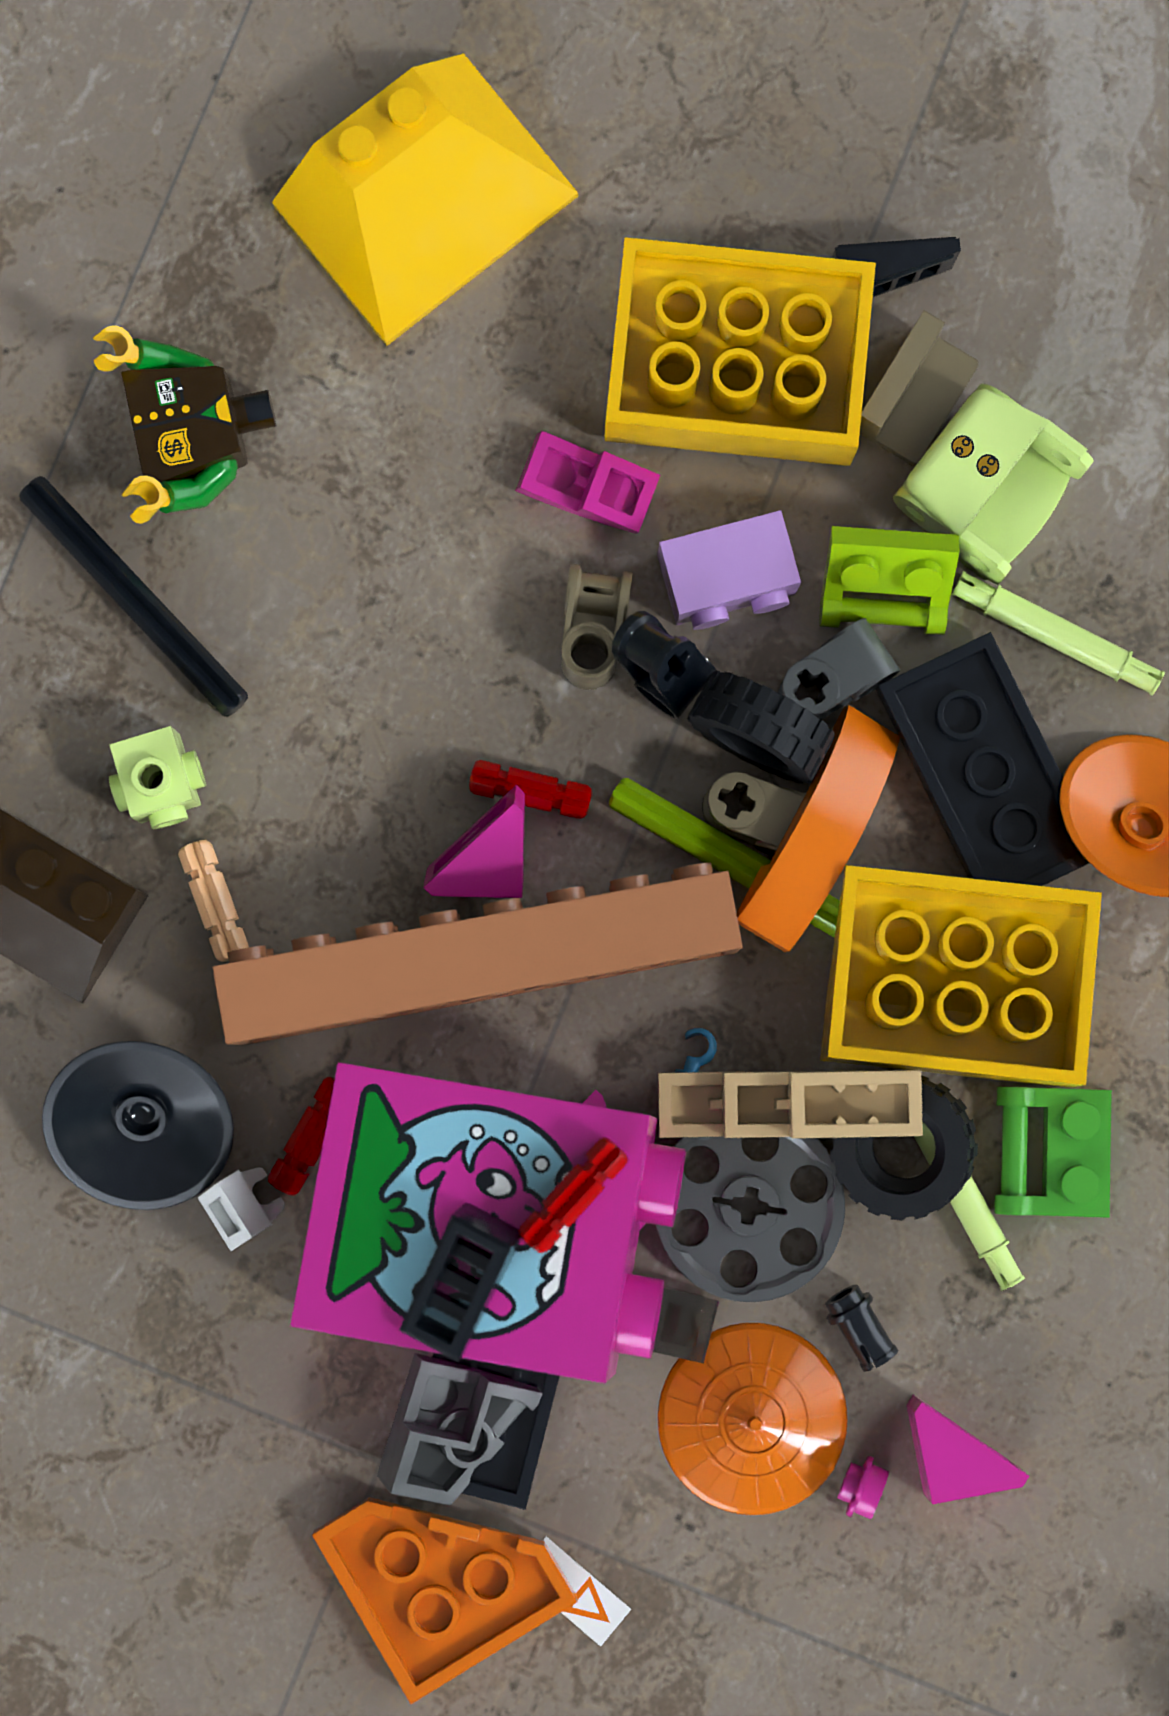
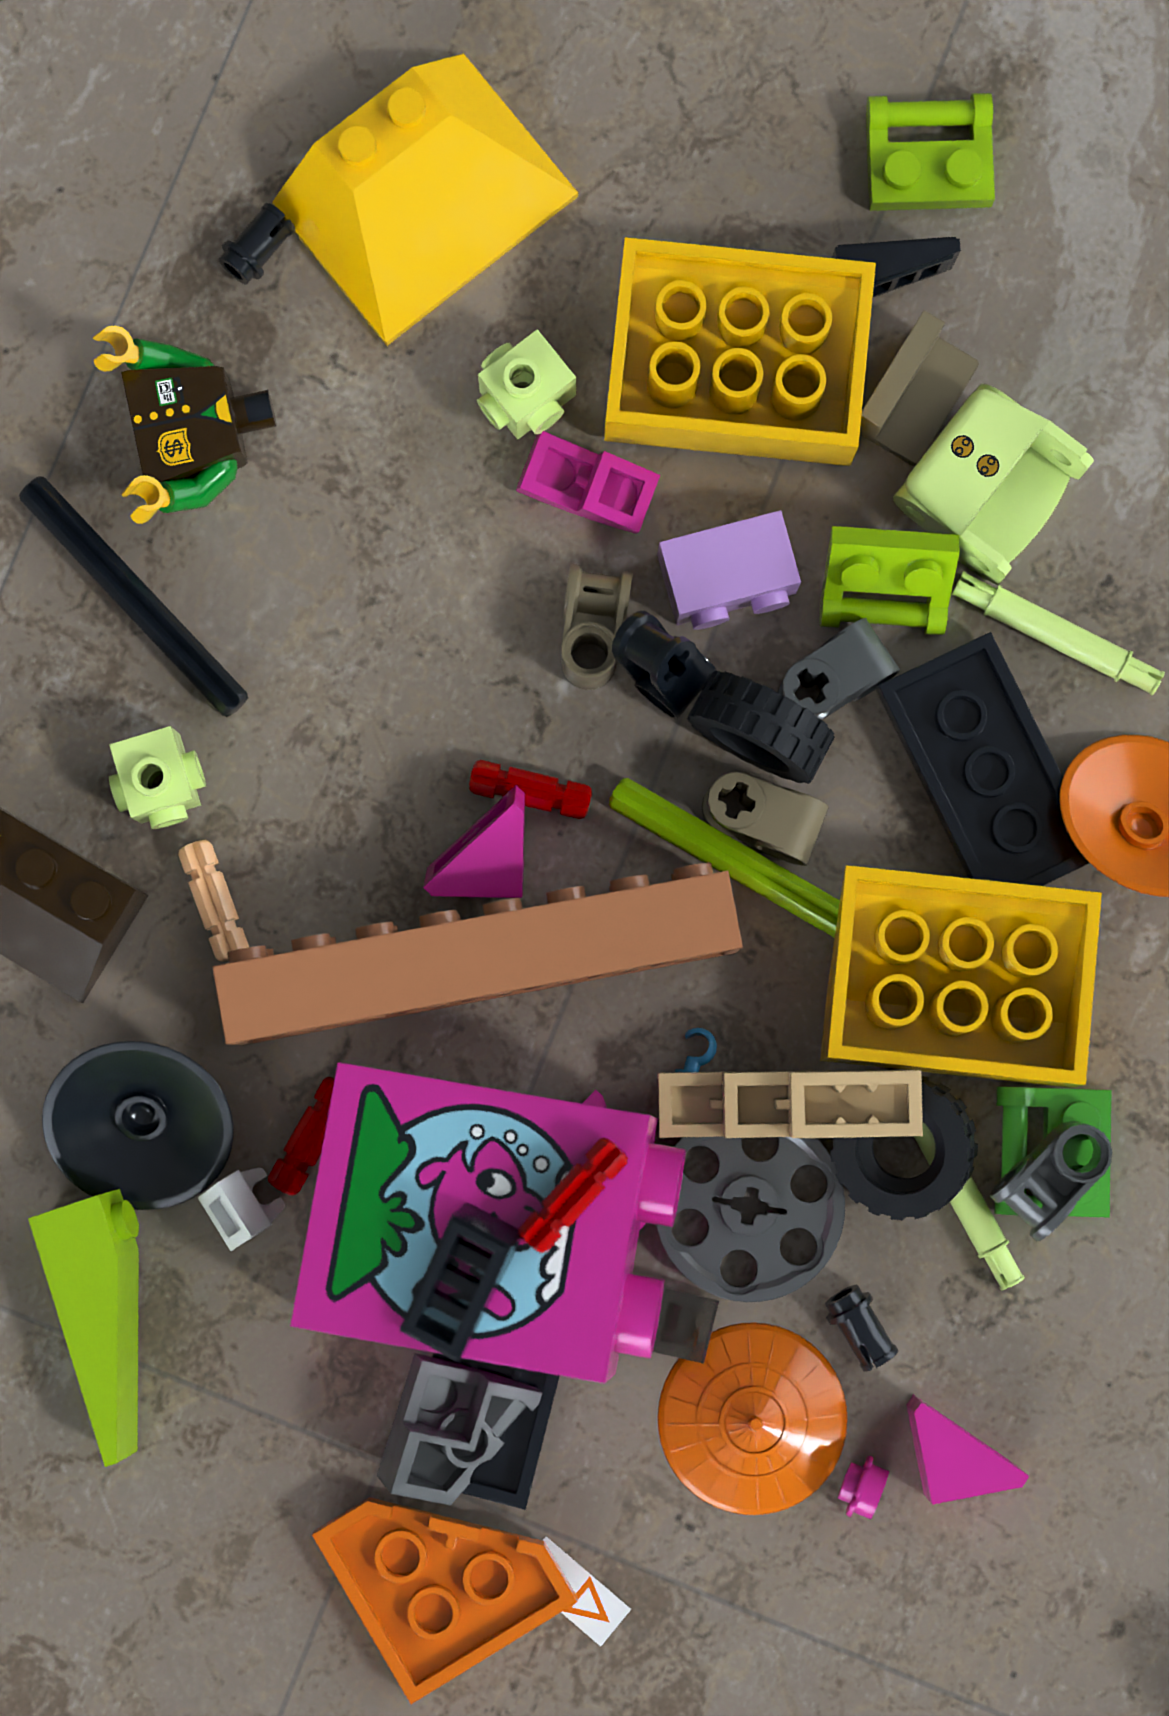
(94, 1283): none -> lime slope
(256, 244): none -> black pin
(525, 386): none -> yellowish green brick
(822, 832): orange slope -> none
(930, 171): none -> lime plate
(1051, 1179): none -> dark grey piece

